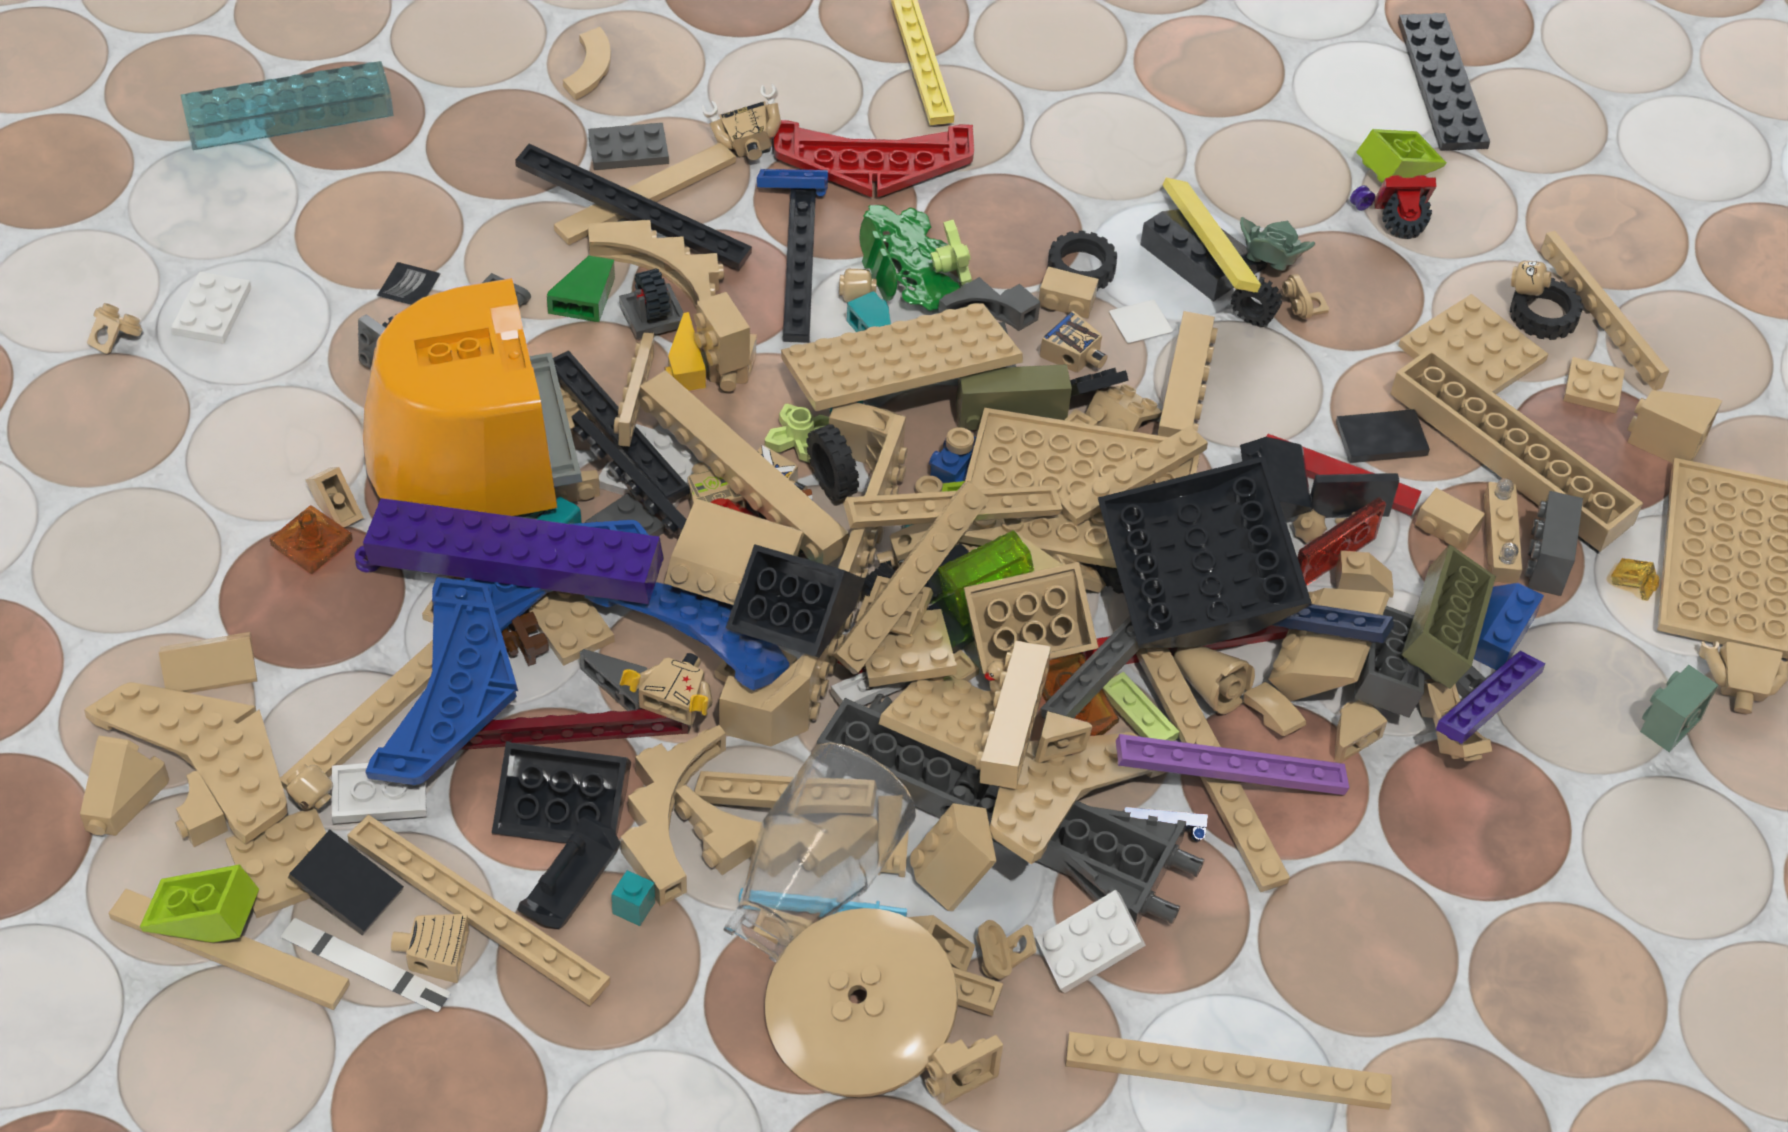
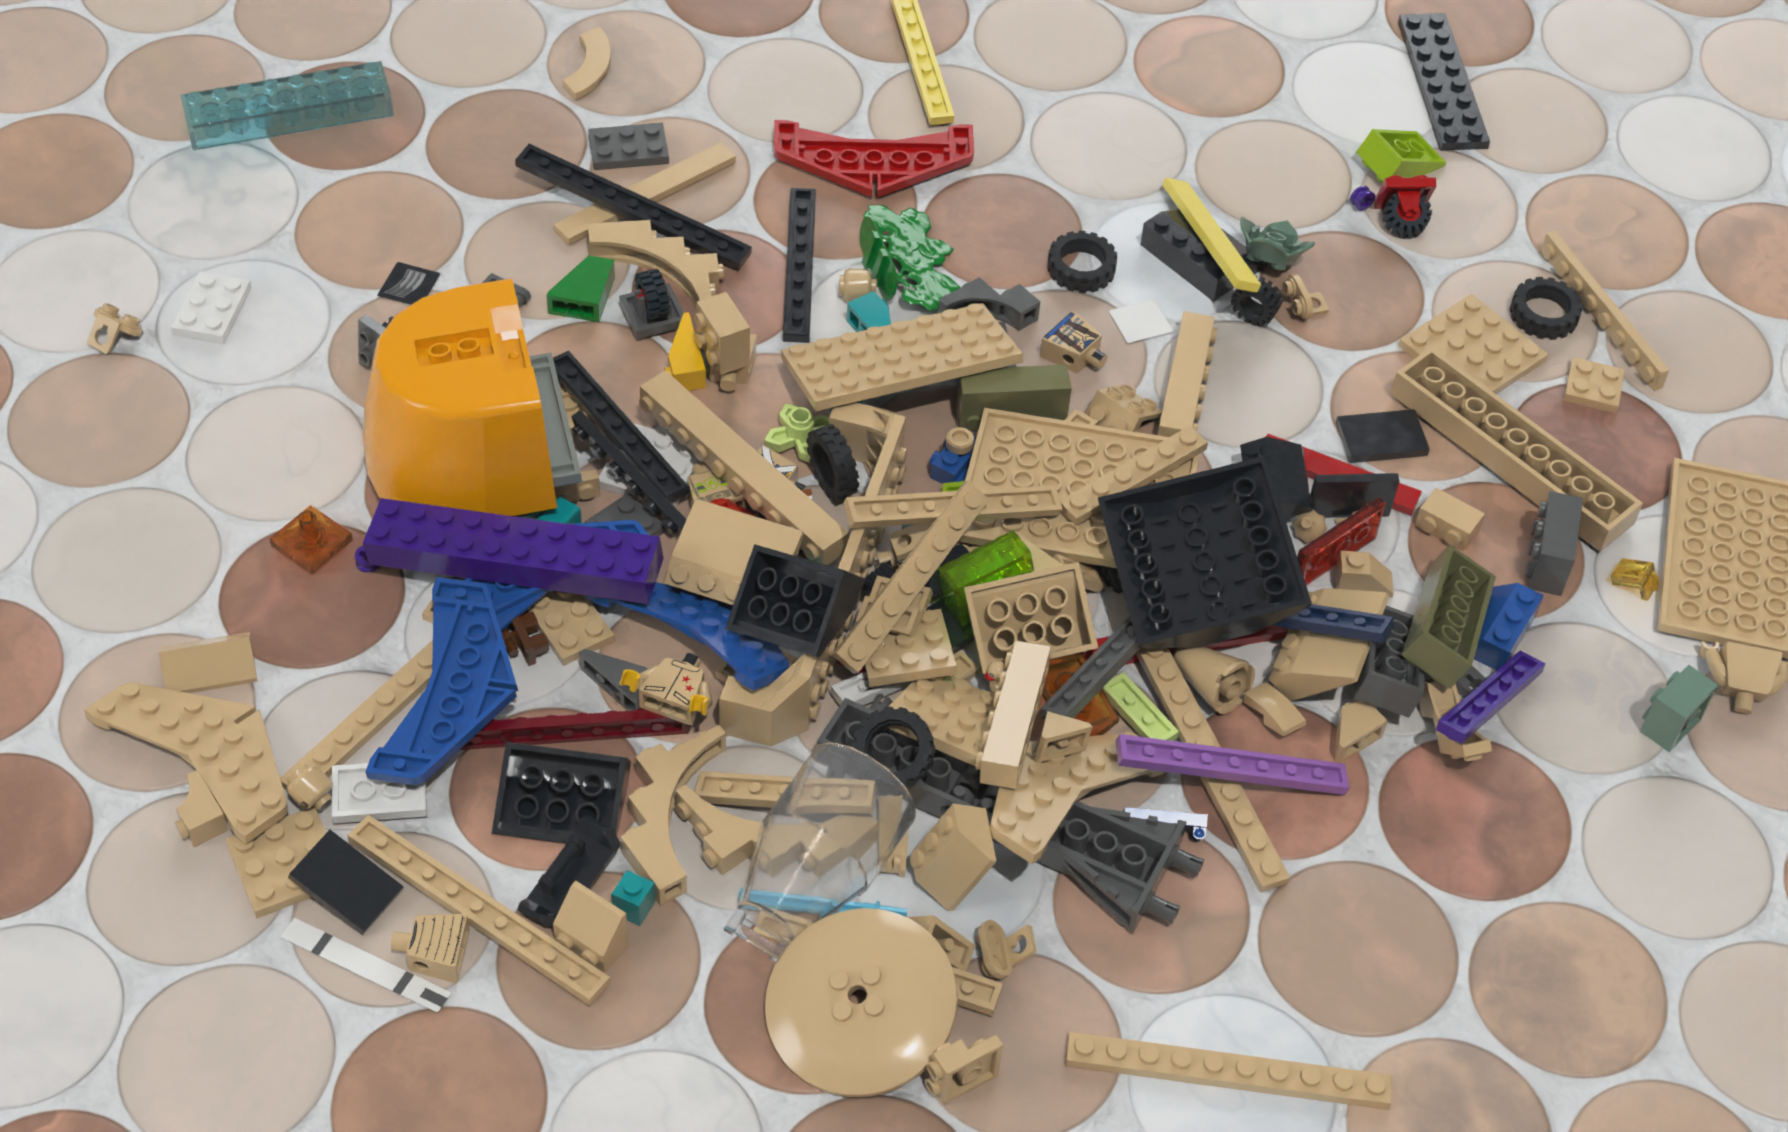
(119, 785): tan slope -> none
(202, 905): lime slope -> none
(246, 957): tan tile -> none
(334, 496): tan slope -> none
(591, 927): none -> tan slope
(629, 408): tan plate -> none
(747, 128): tan torso -> none
(794, 179): blue hinge -> none
(907, 719): none -> black tyre
(928, 484): tan tile -> none
(952, 256): yellowish green plant -> none
(1068, 292): tan brick -> none
(1090, 941): white plate -> none
(1097, 381): black plate -> none
(1503, 531): tan piece -> none
(1530, 278): tan head -> none
(1673, 424): tan slope -> none

